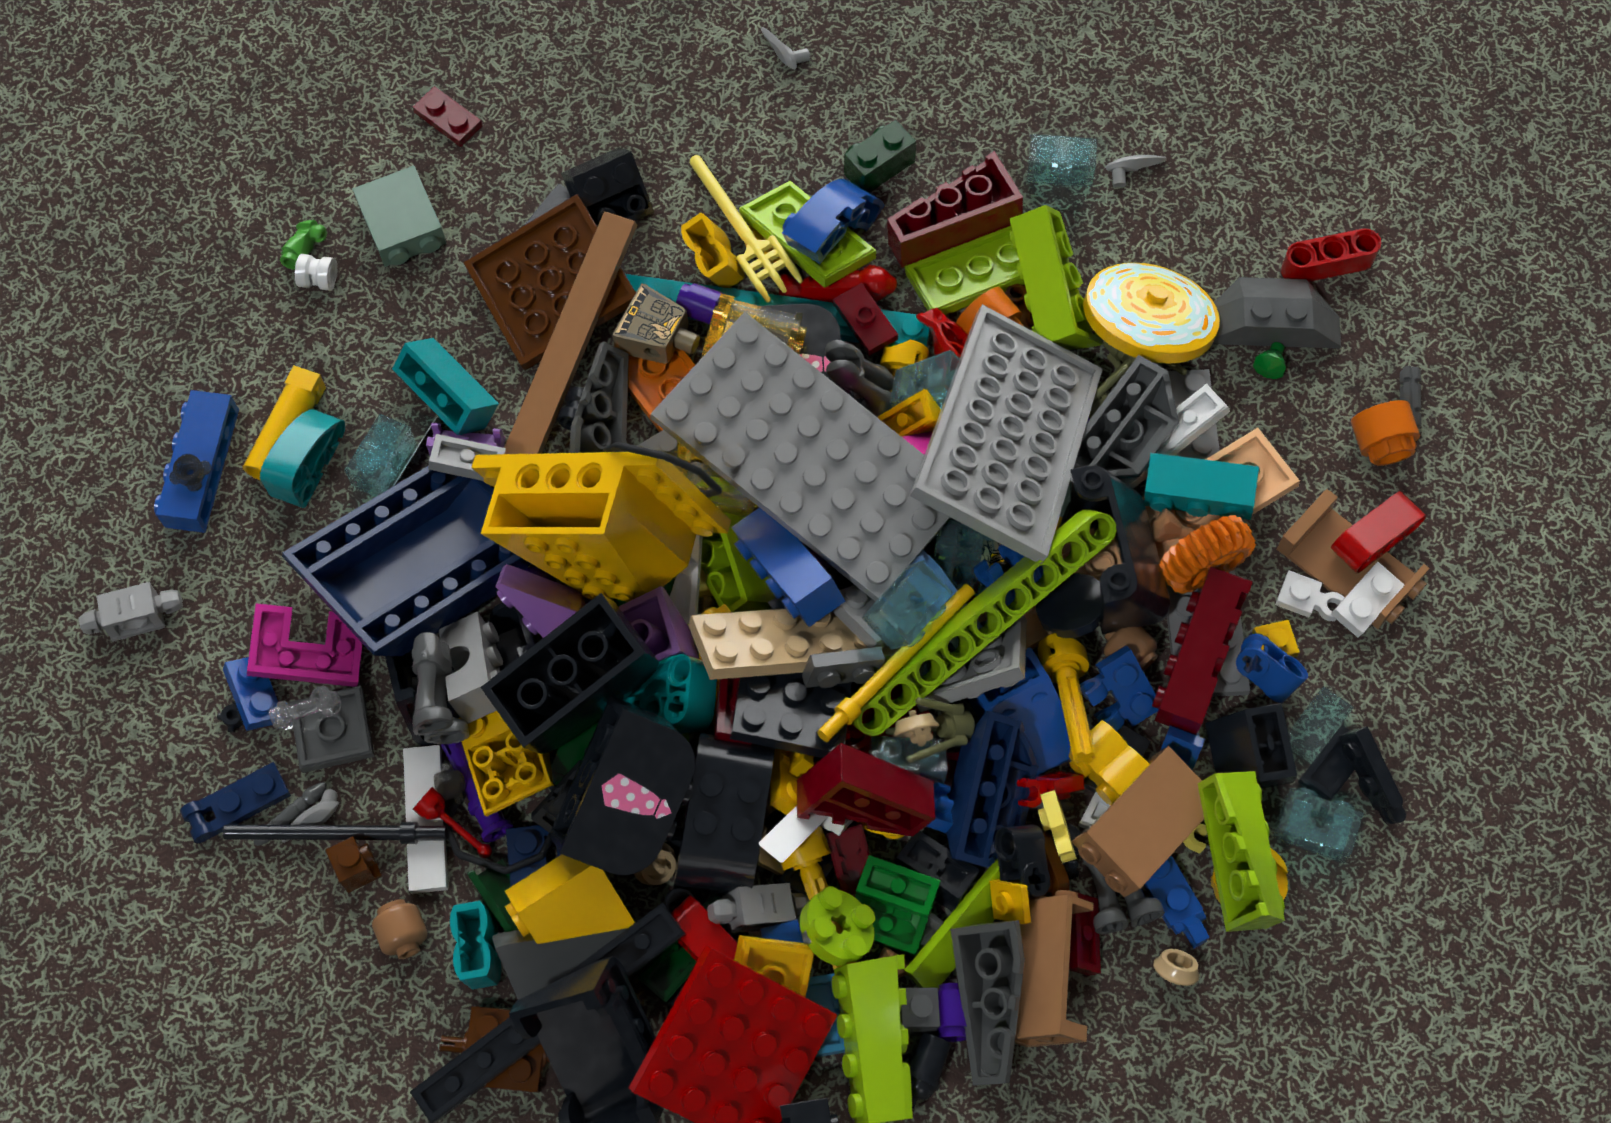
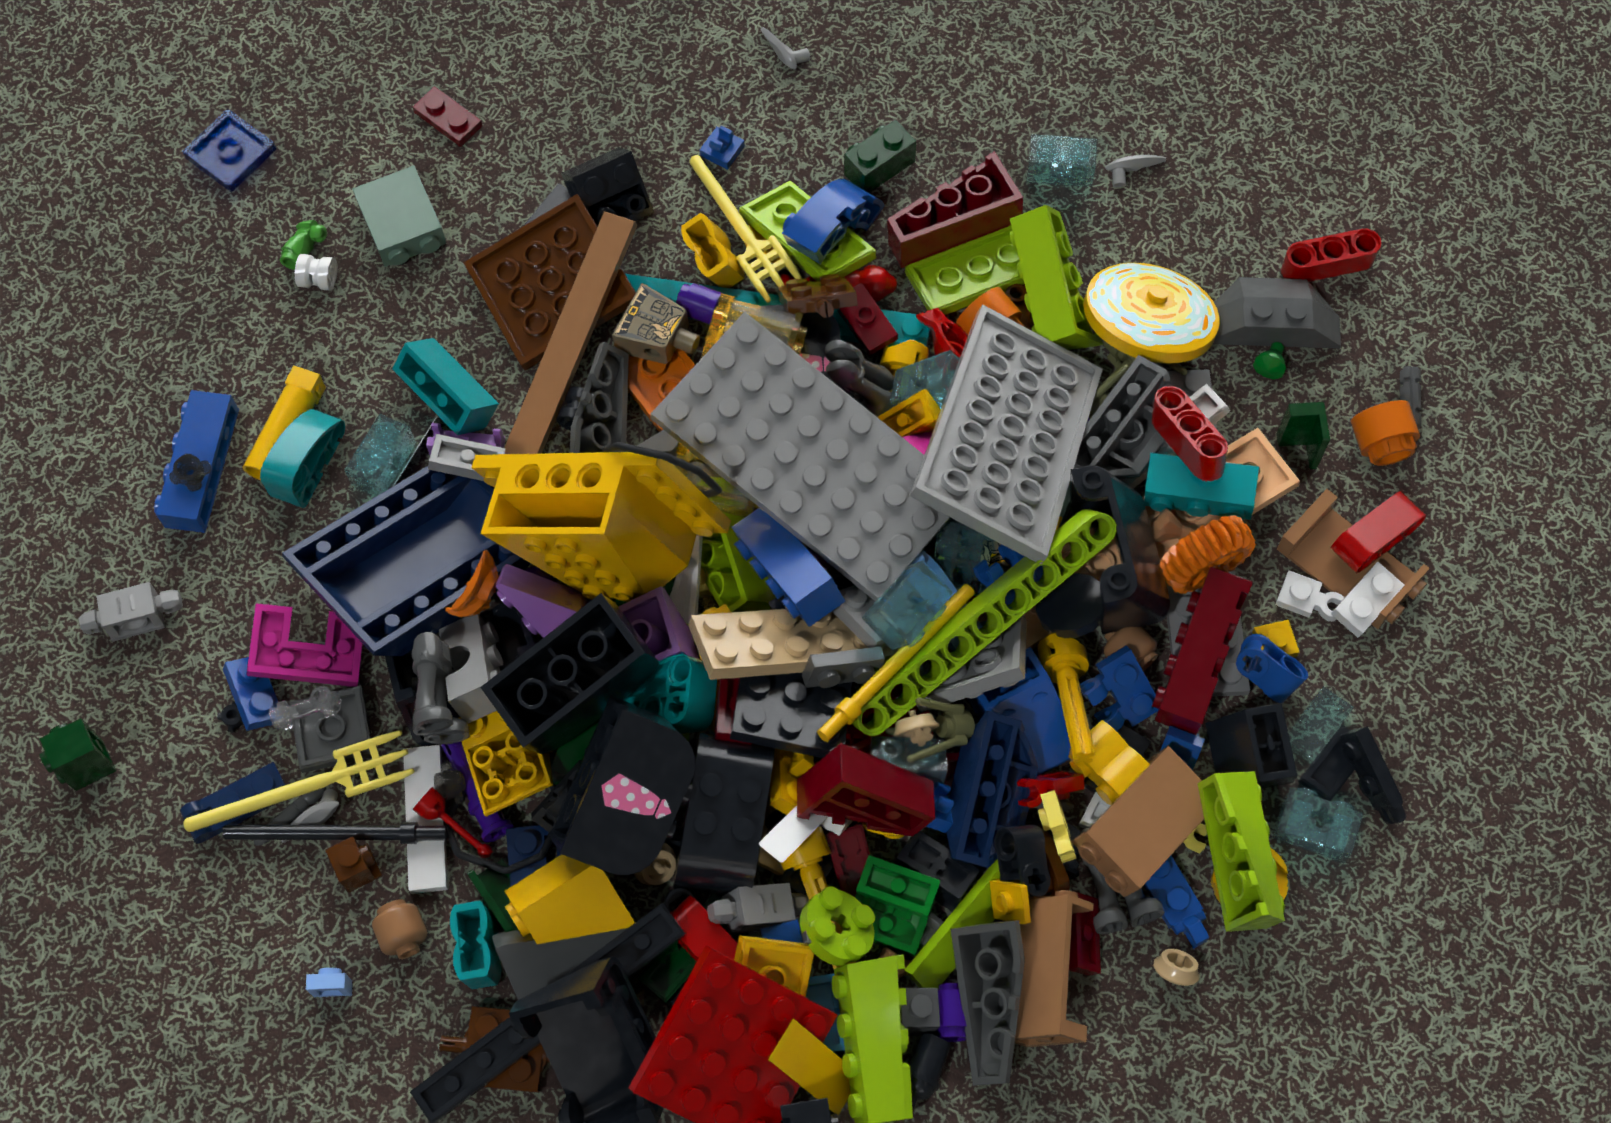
(76, 755): none -> dark green brick
(229, 150): none -> clear blue plate
(329, 983): none -> light blue plate
(340, 774): none -> light yellow piece
(478, 590): none -> orange hat
(722, 147): none -> blue tile
(812, 1066): none -> yellow sticker
(817, 296): none -> reddish brown plate
(1189, 433): none -> red beam
(1306, 426): none -> dark green panel

